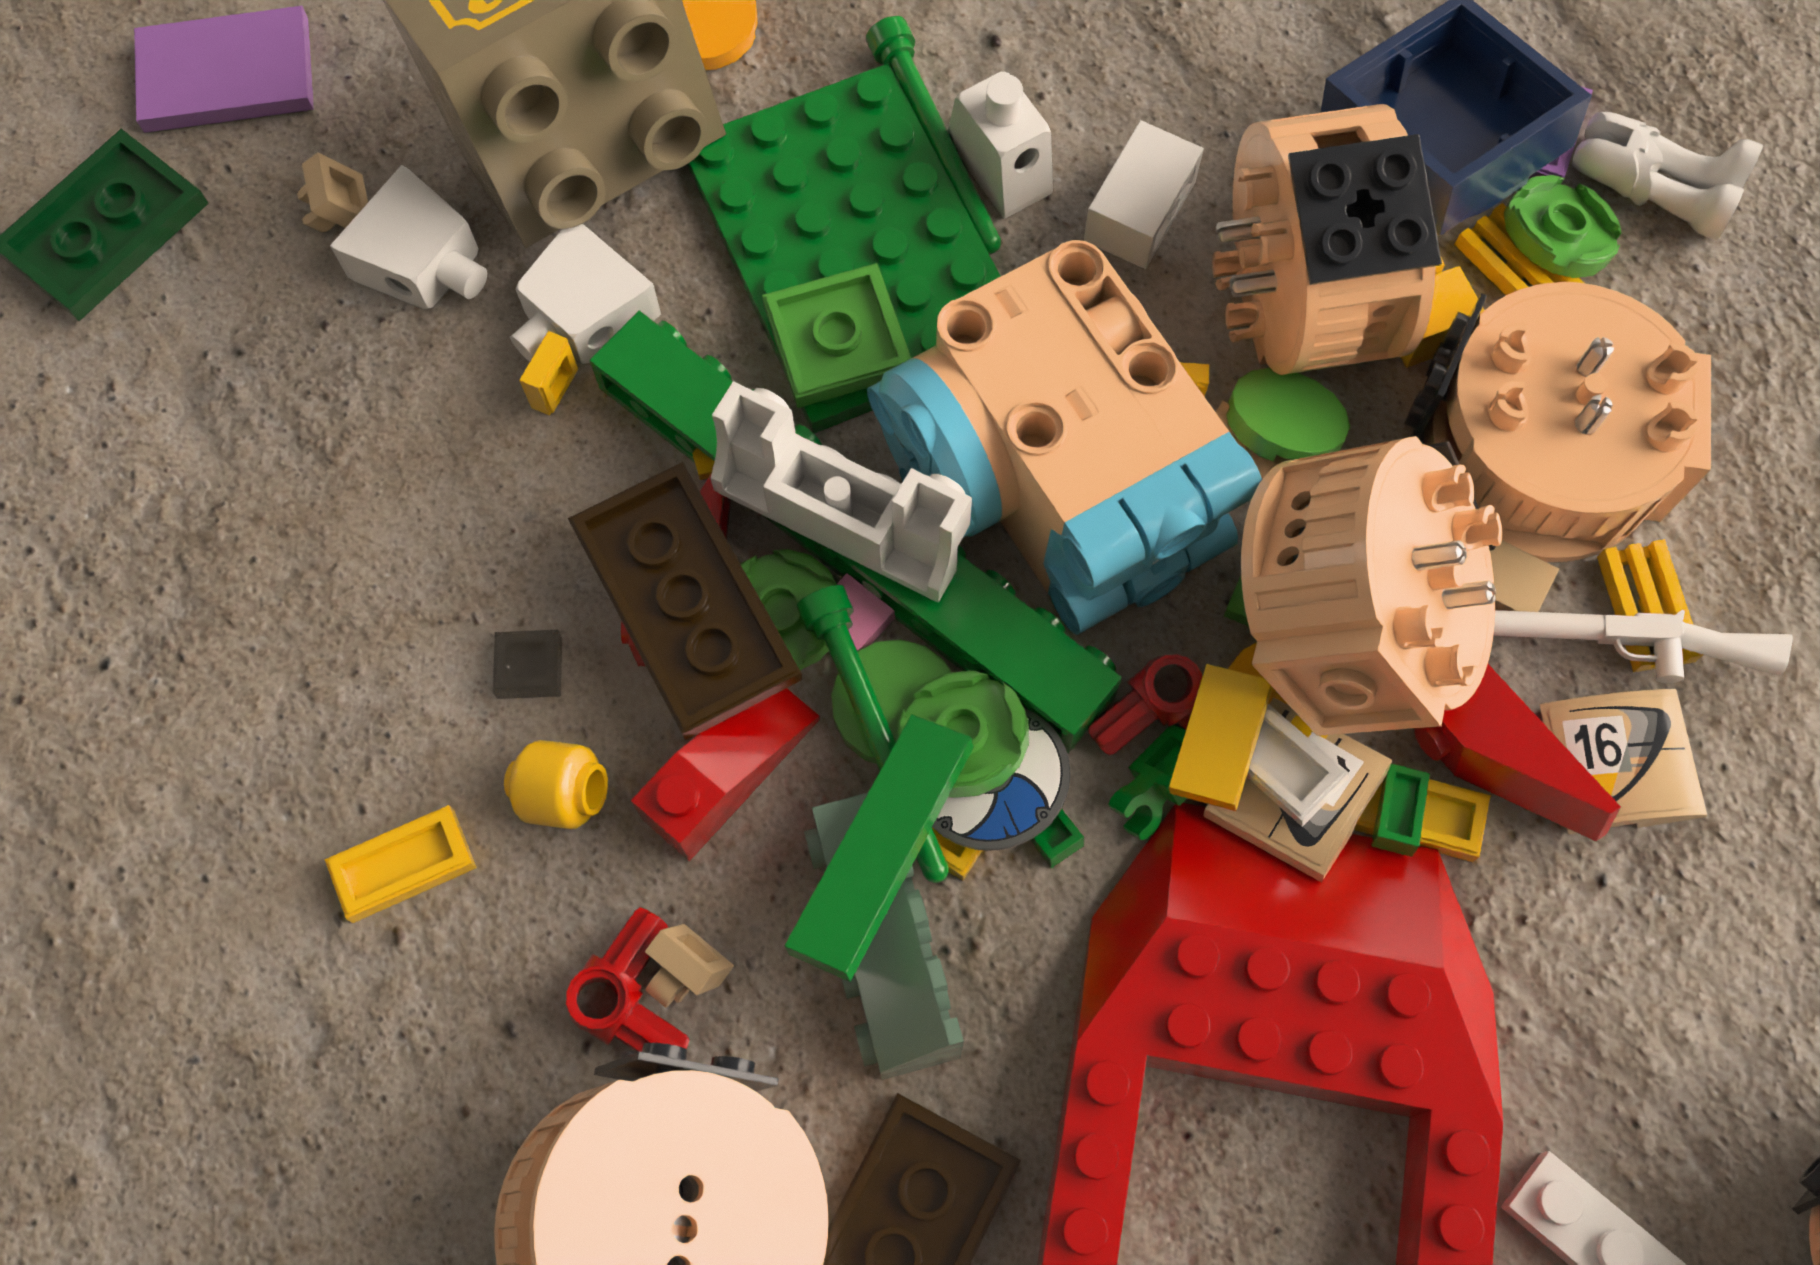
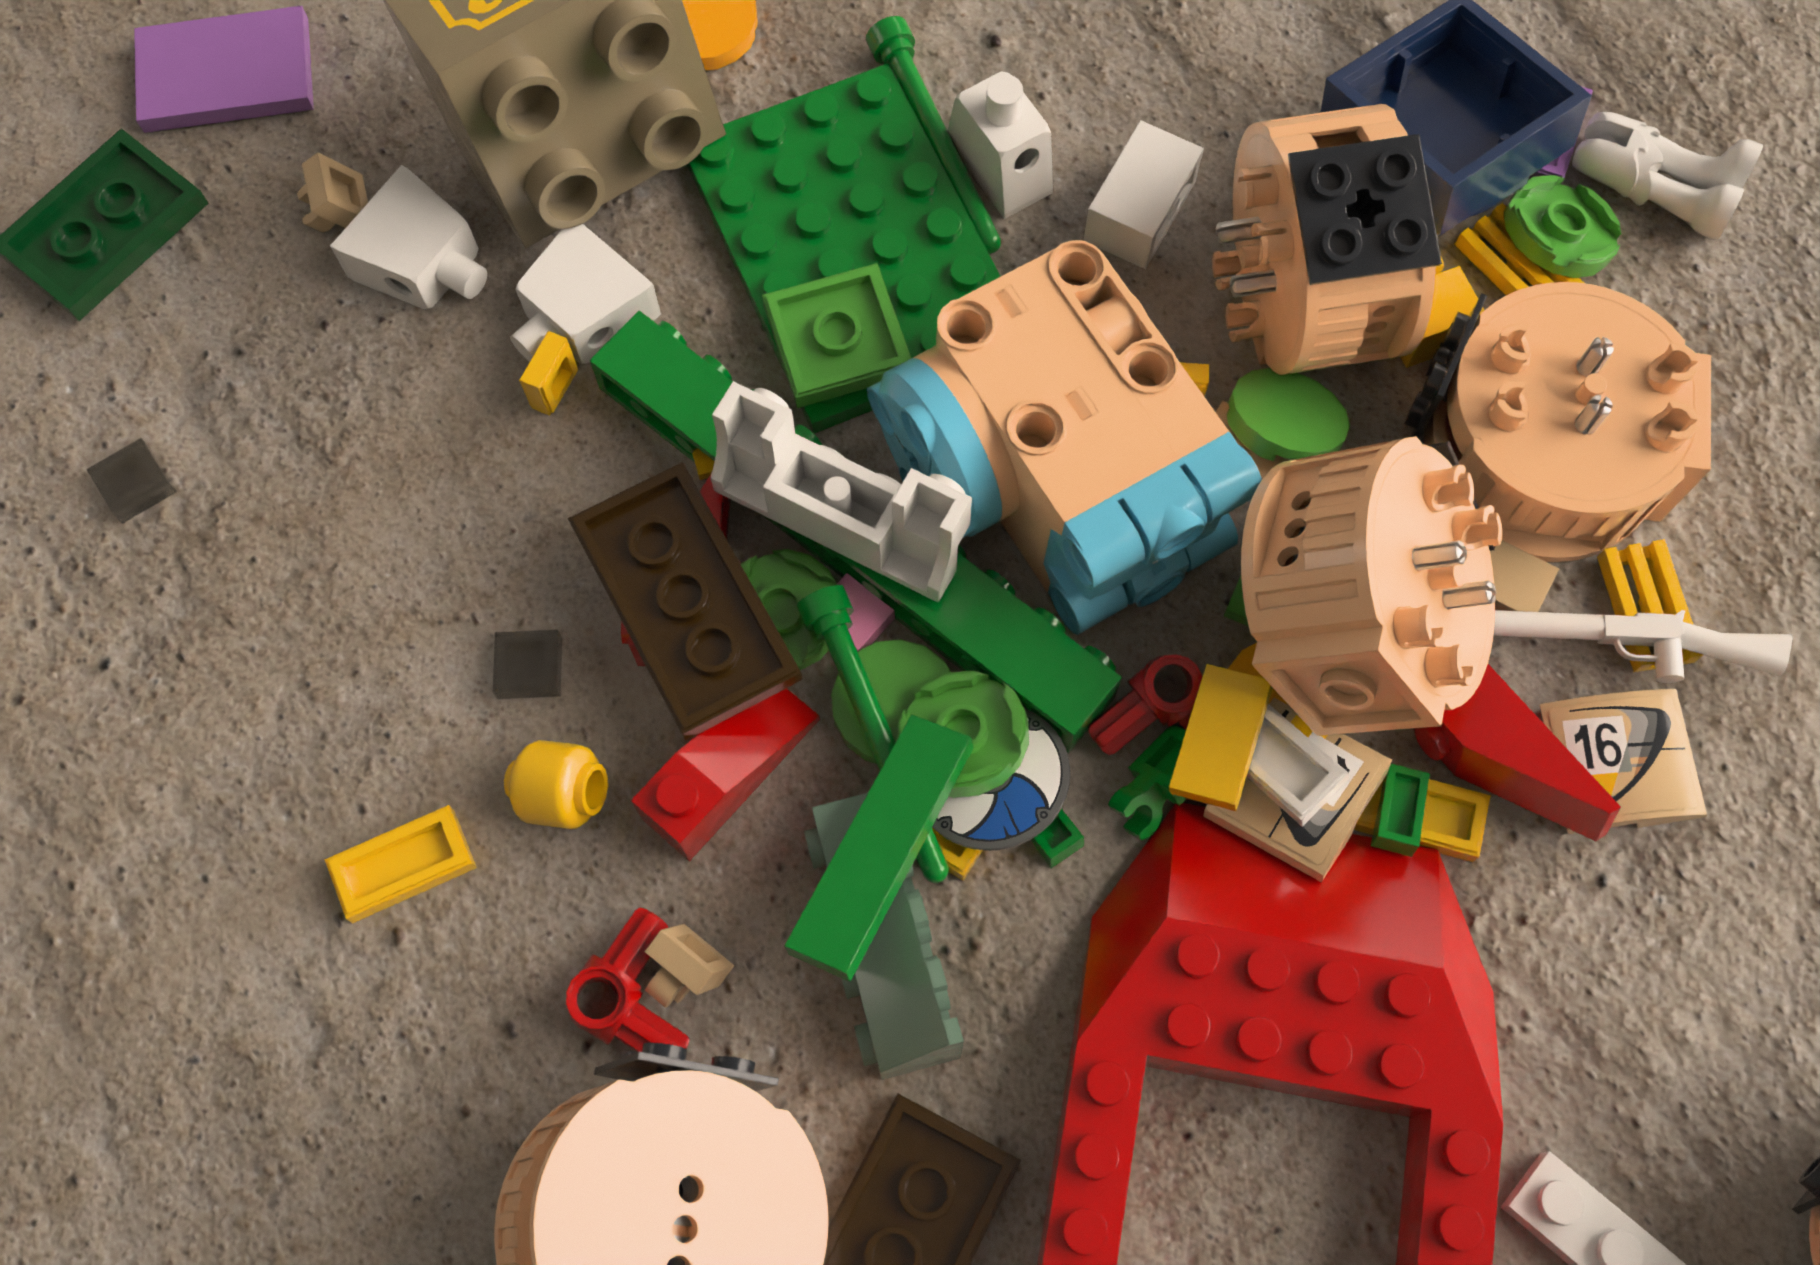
(131, 480): none -> clear smoke tile

